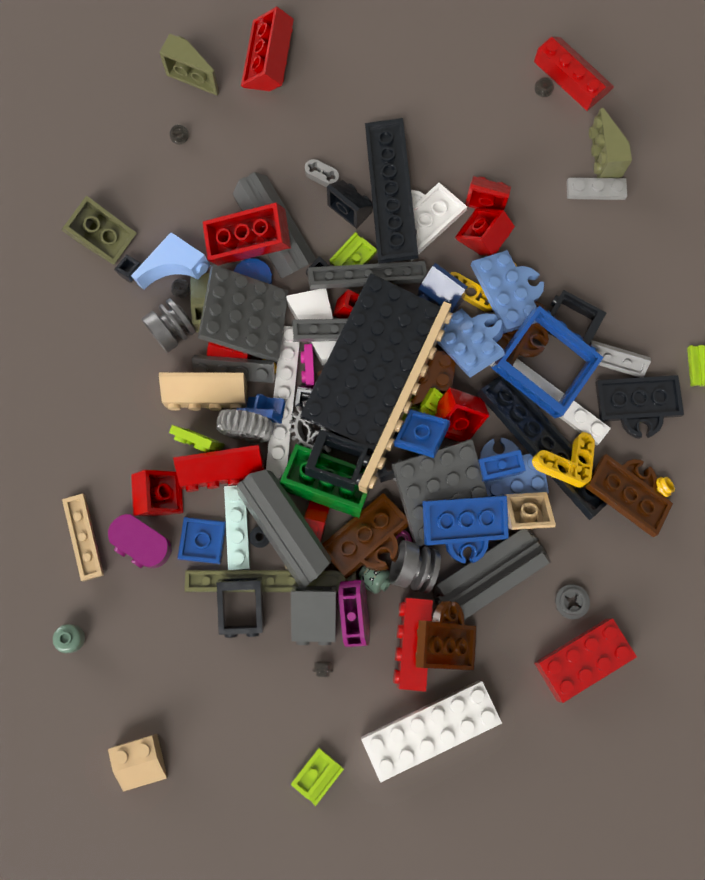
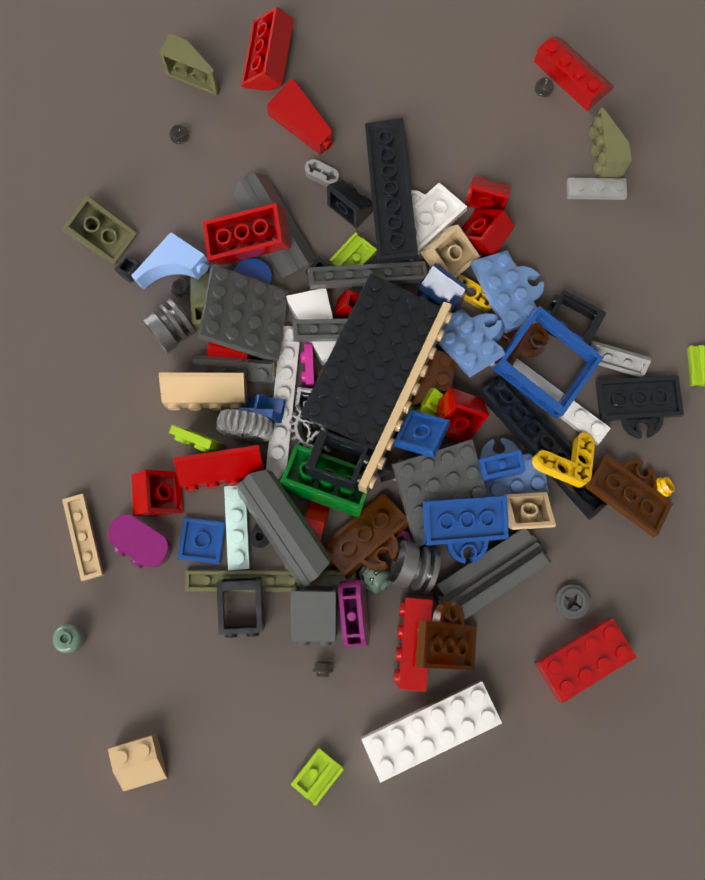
(299, 116): none -> red slope
(450, 251): none -> tan slope

